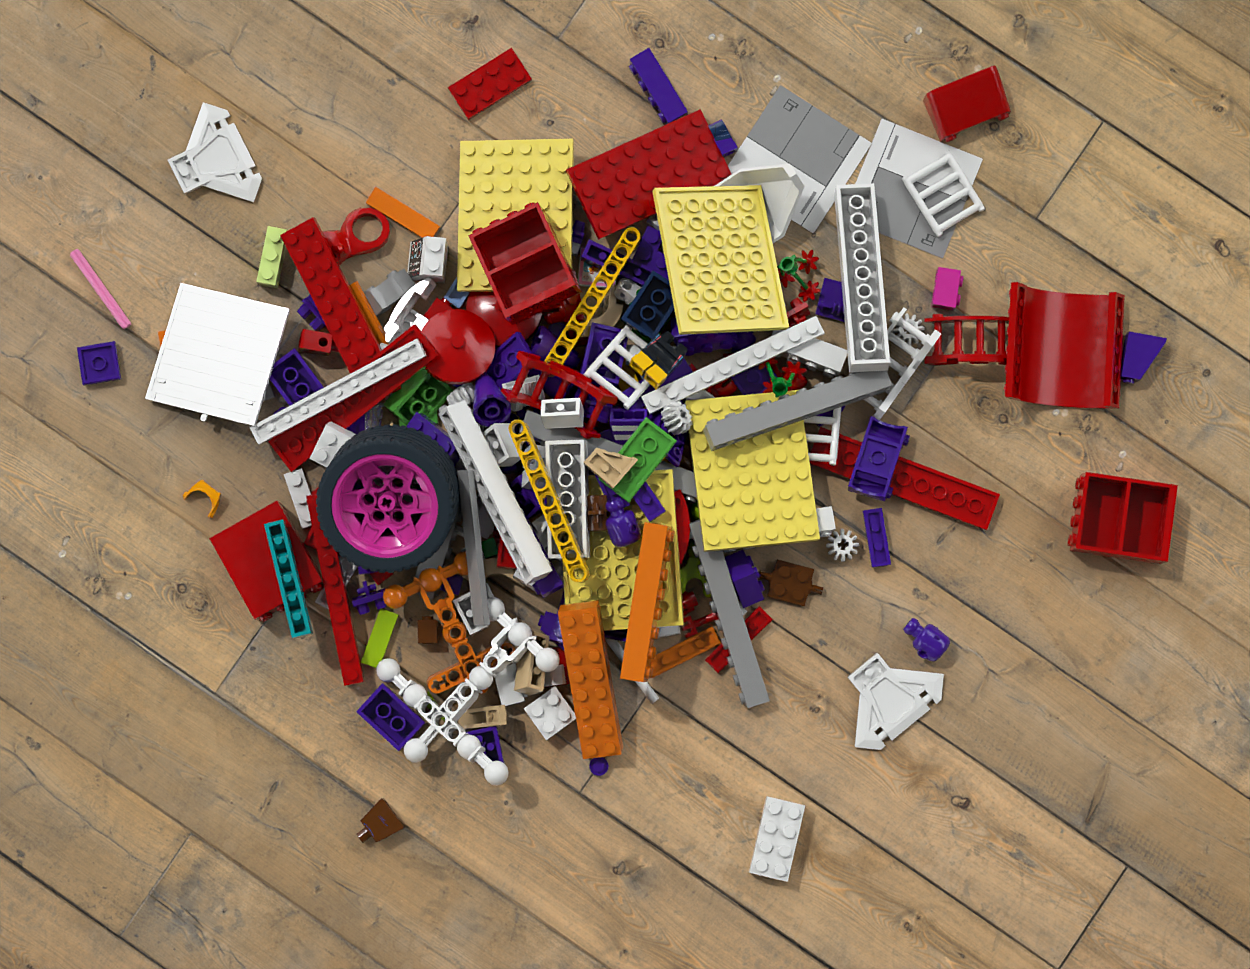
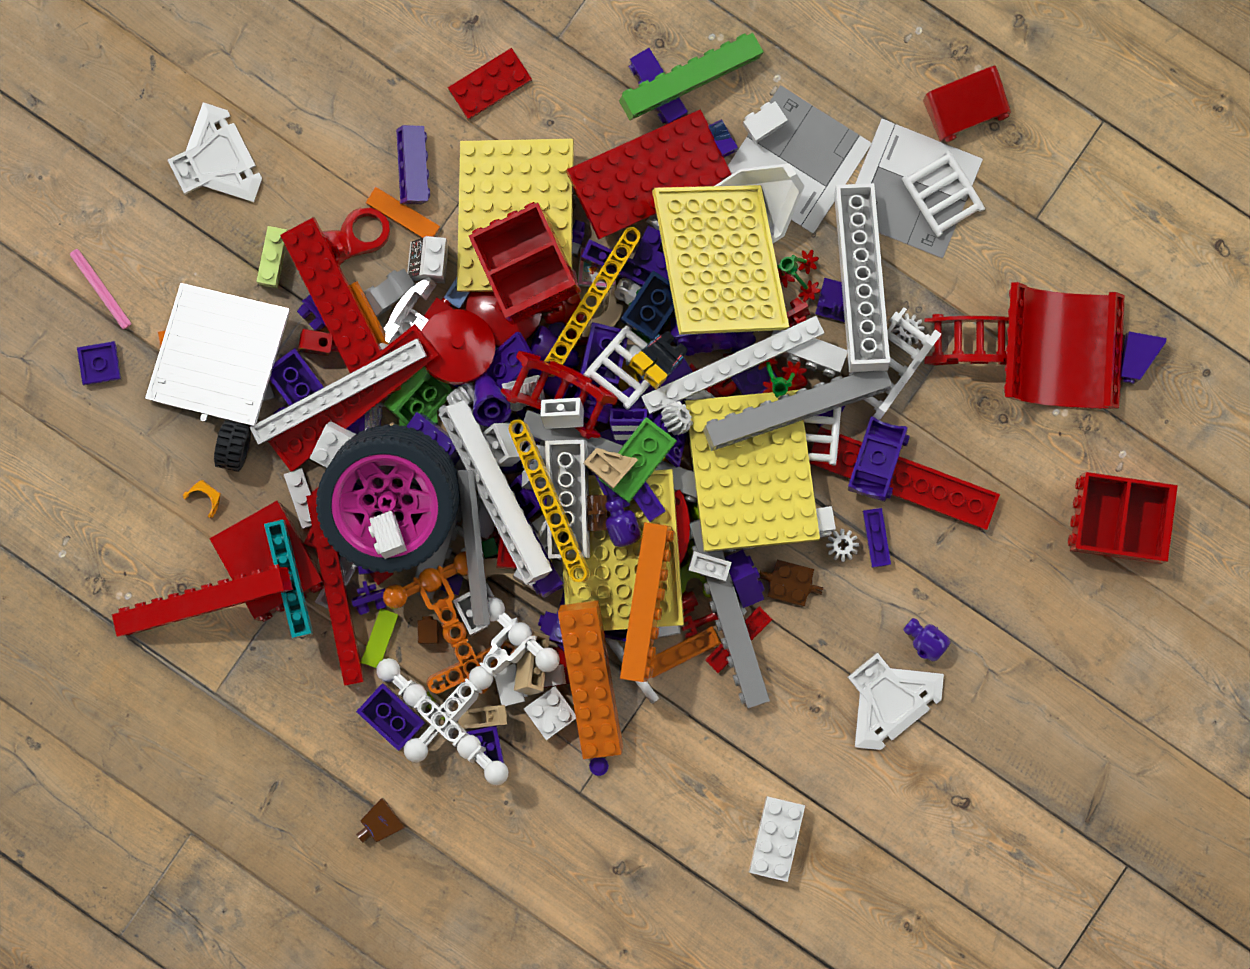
(202, 601): none -> red brick
(232, 446): none -> black tyre
(387, 534): none -> white brick
(412, 164): none -> brick
(690, 76): none -> bright green brick
(709, 566): none -> white plate
(764, 122): none -> white brick
(946, 288): dark pink brick -> none

